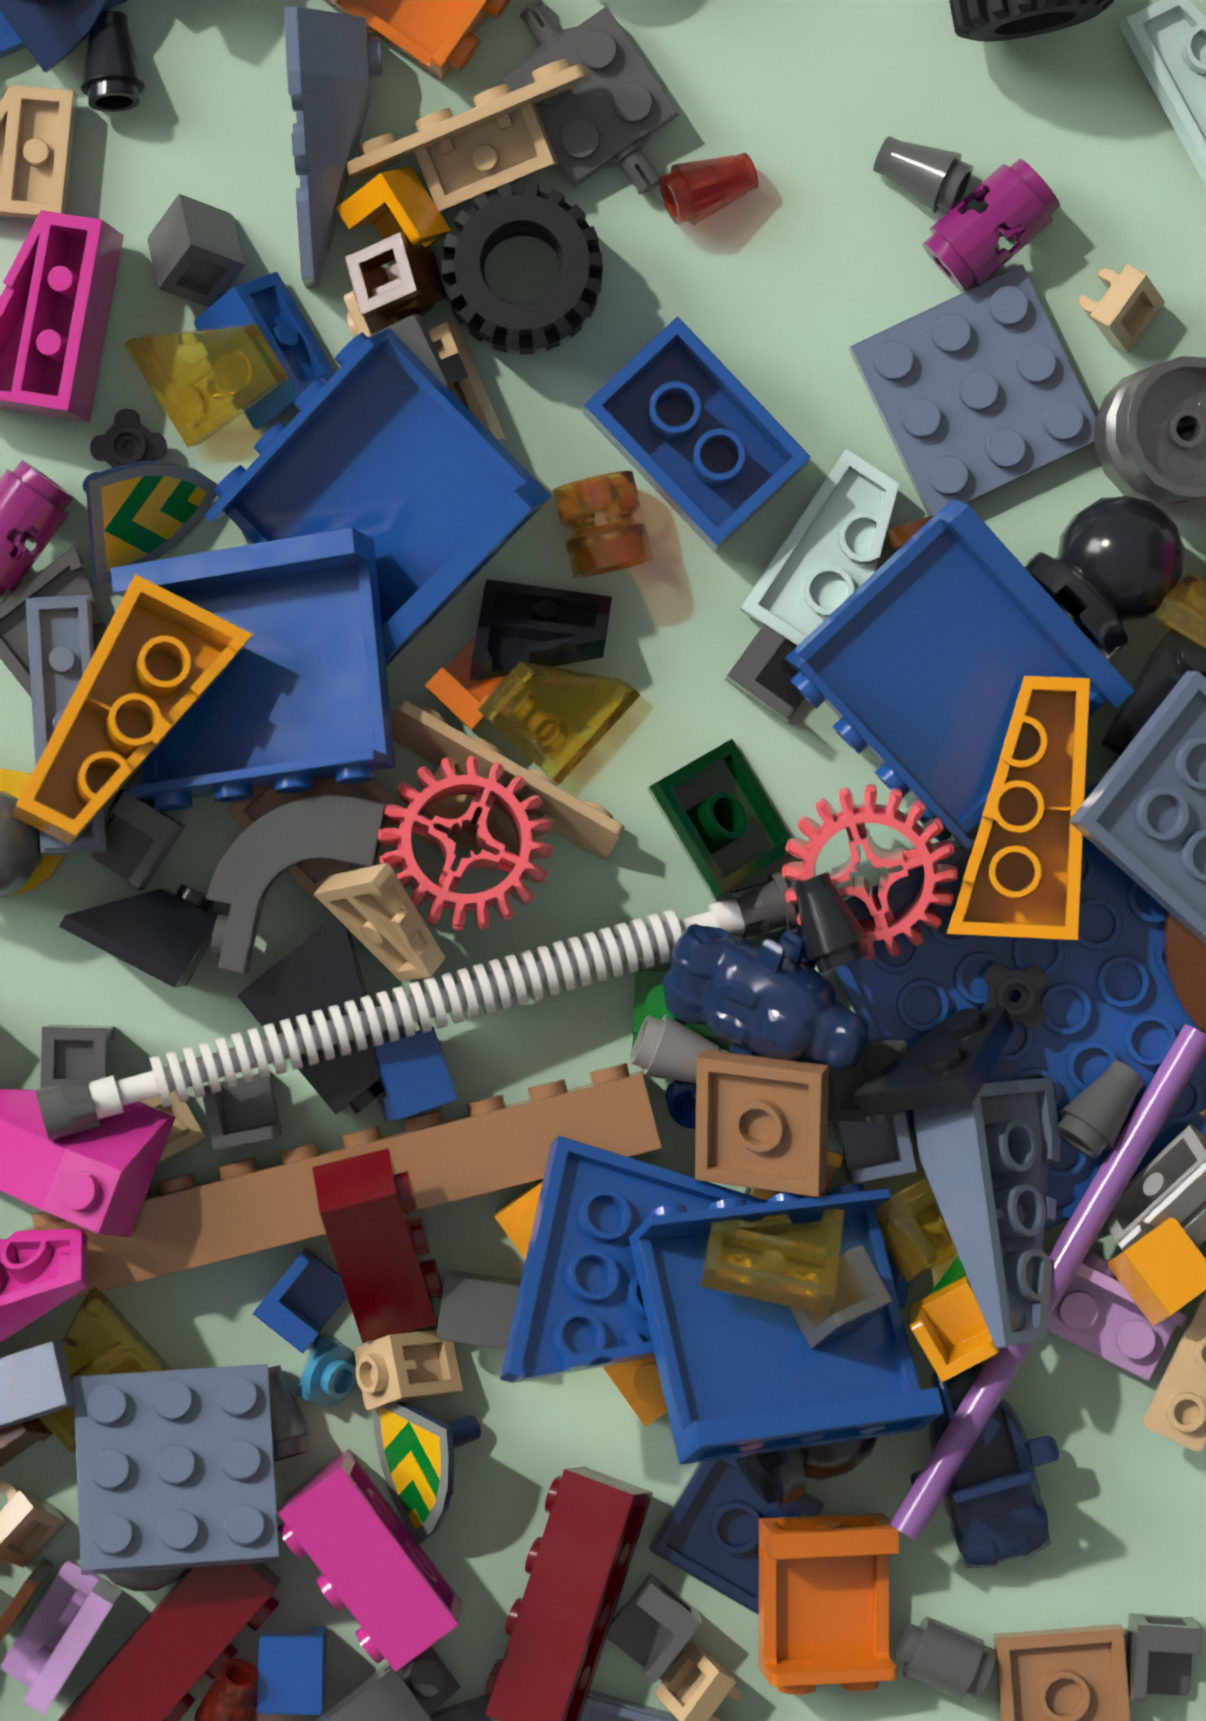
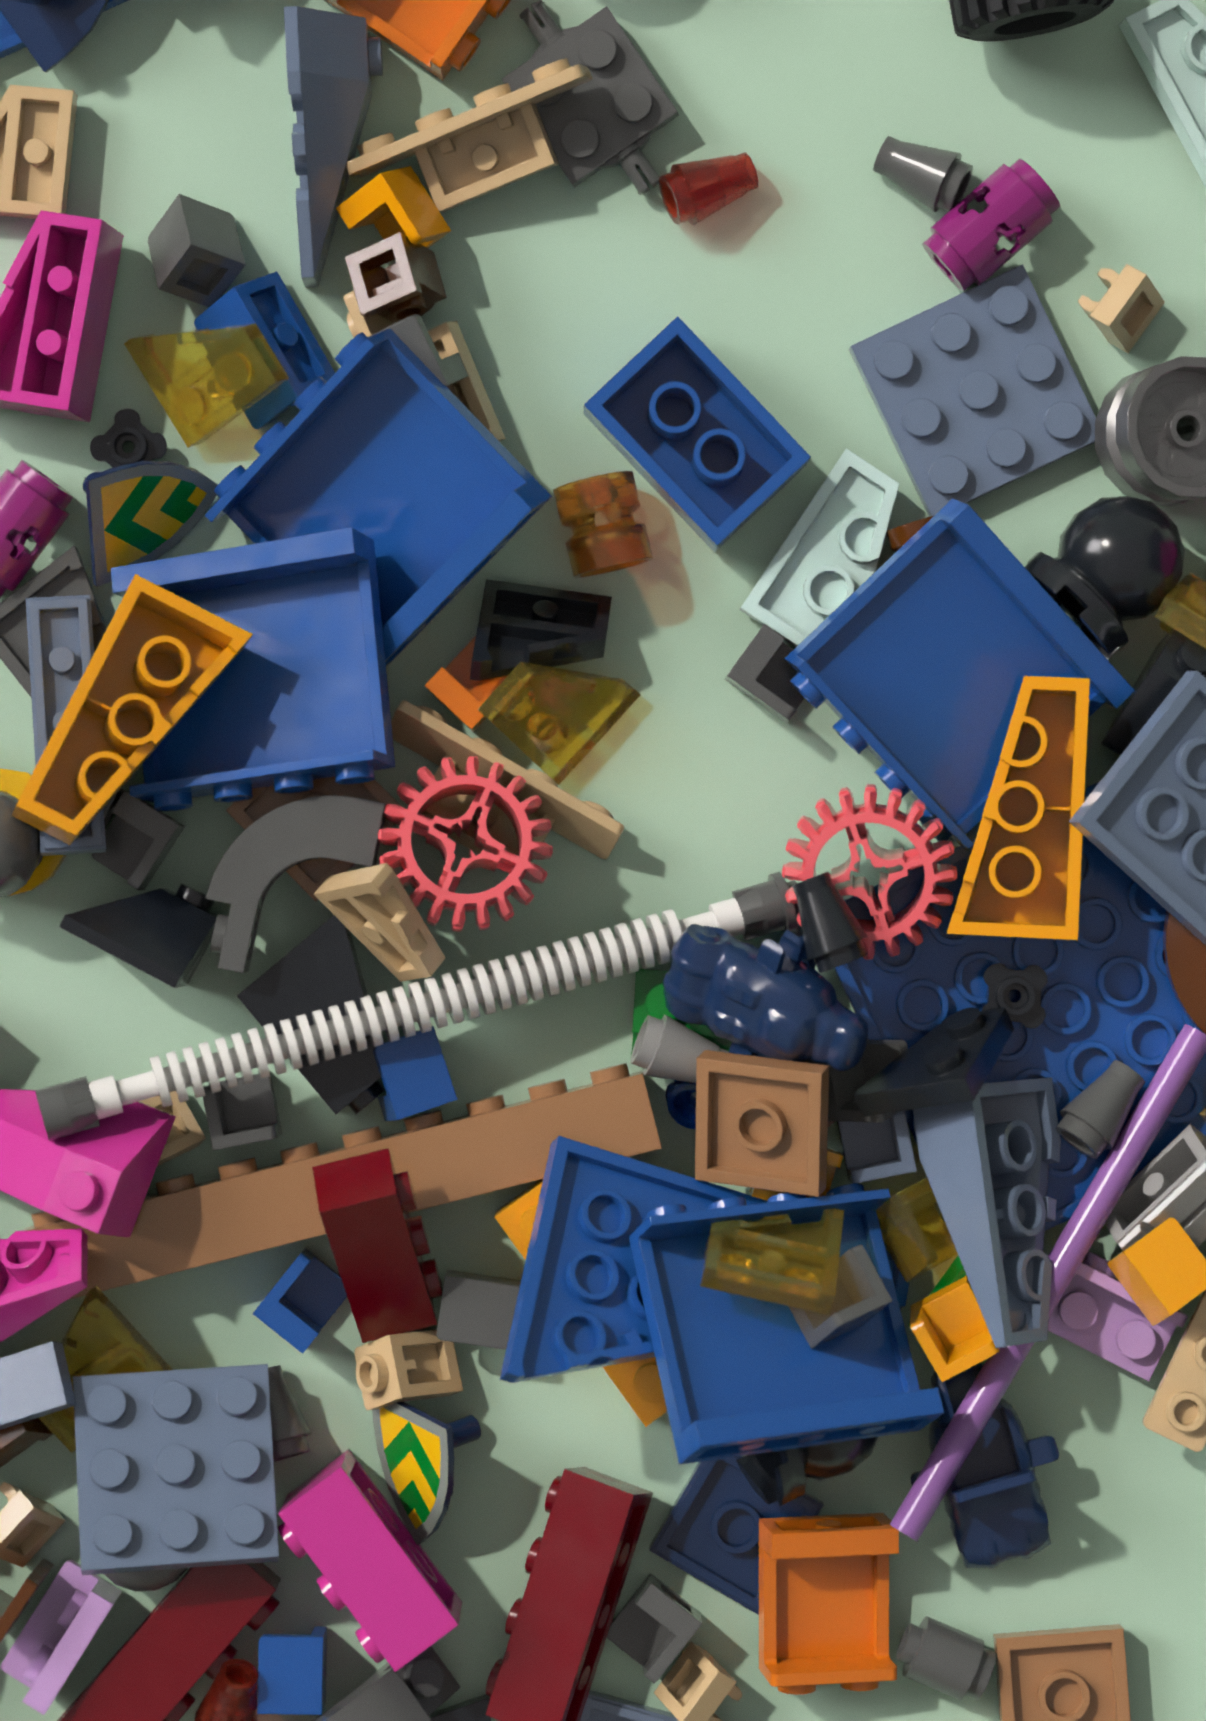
(74, 1053): dark grey panel -> none
(111, 66): black cone -> none
(328, 1373): dark azure plate -> none
(522, 214): black tyre -> none
(721, 818): dark green slope -> none
(1160, 1654): dark grey panel -> none

